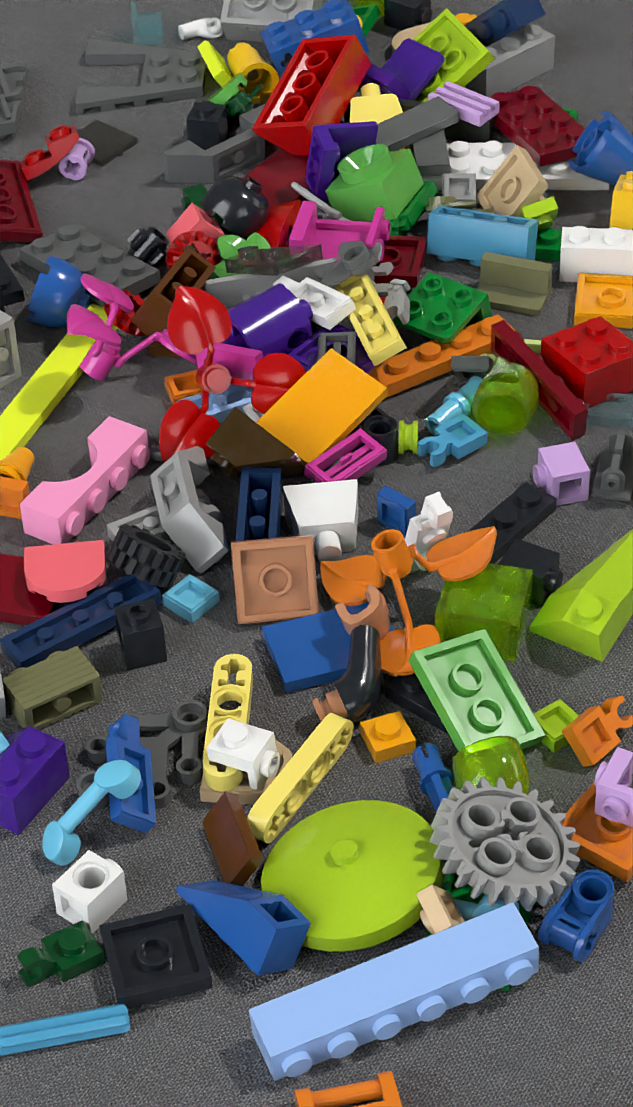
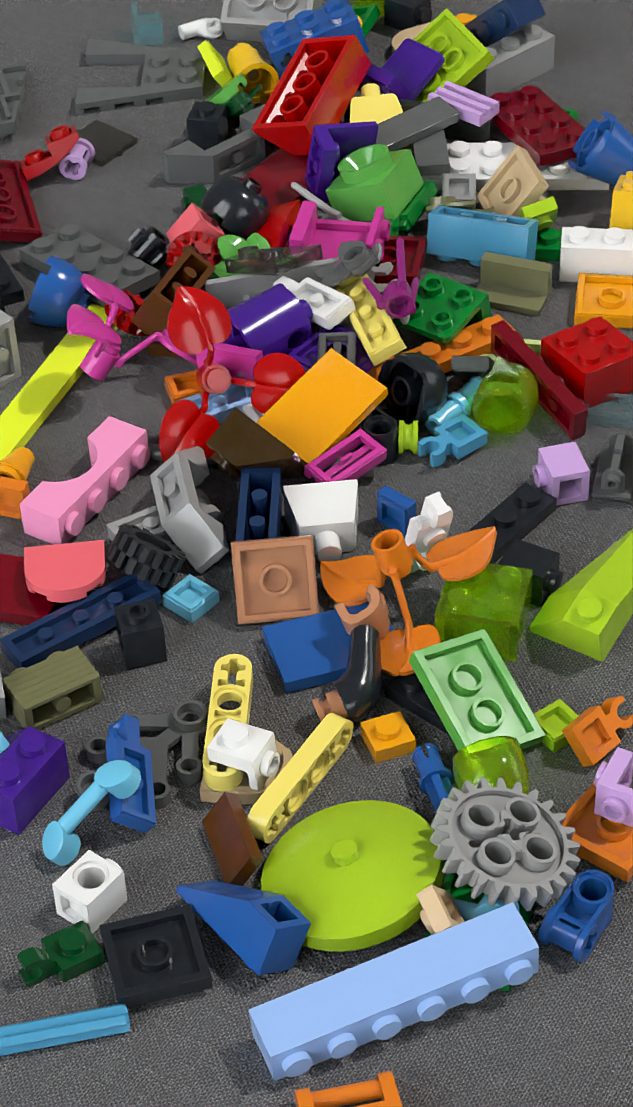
(397, 296): none -> magenta plant
(414, 387): none -> black cylinder

